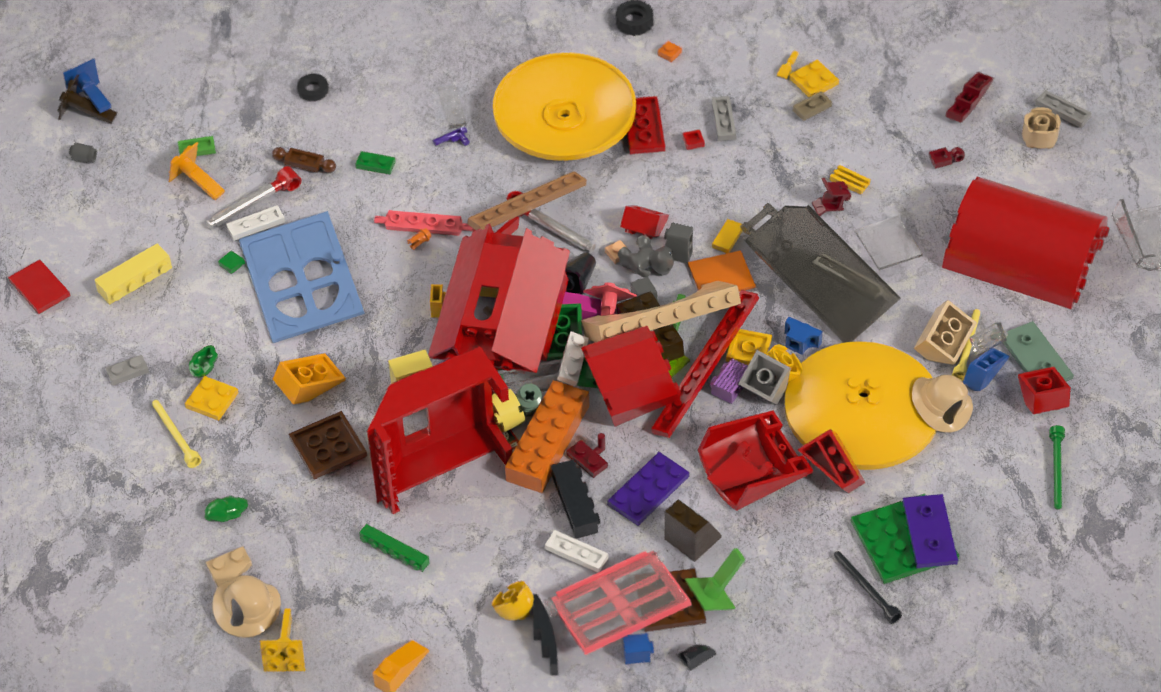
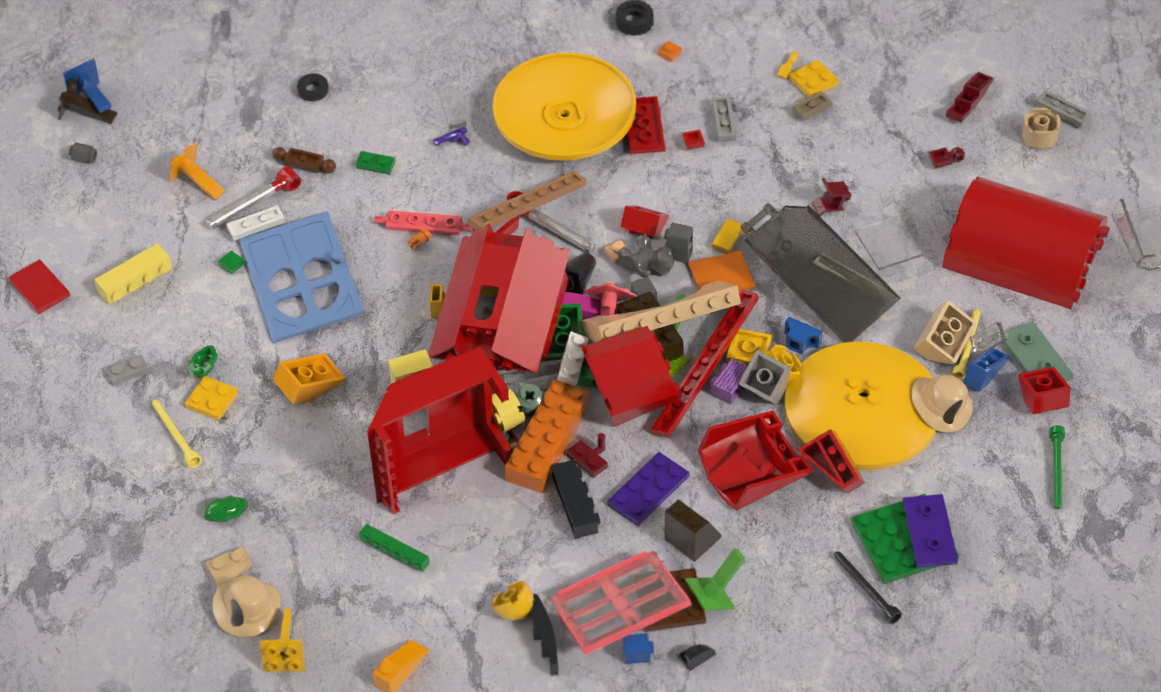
(205, 145): bright green plate -> none
(327, 445): reddish brown plate -> none
(576, 551): white plate -> none
(851, 177): yellow tile -> none

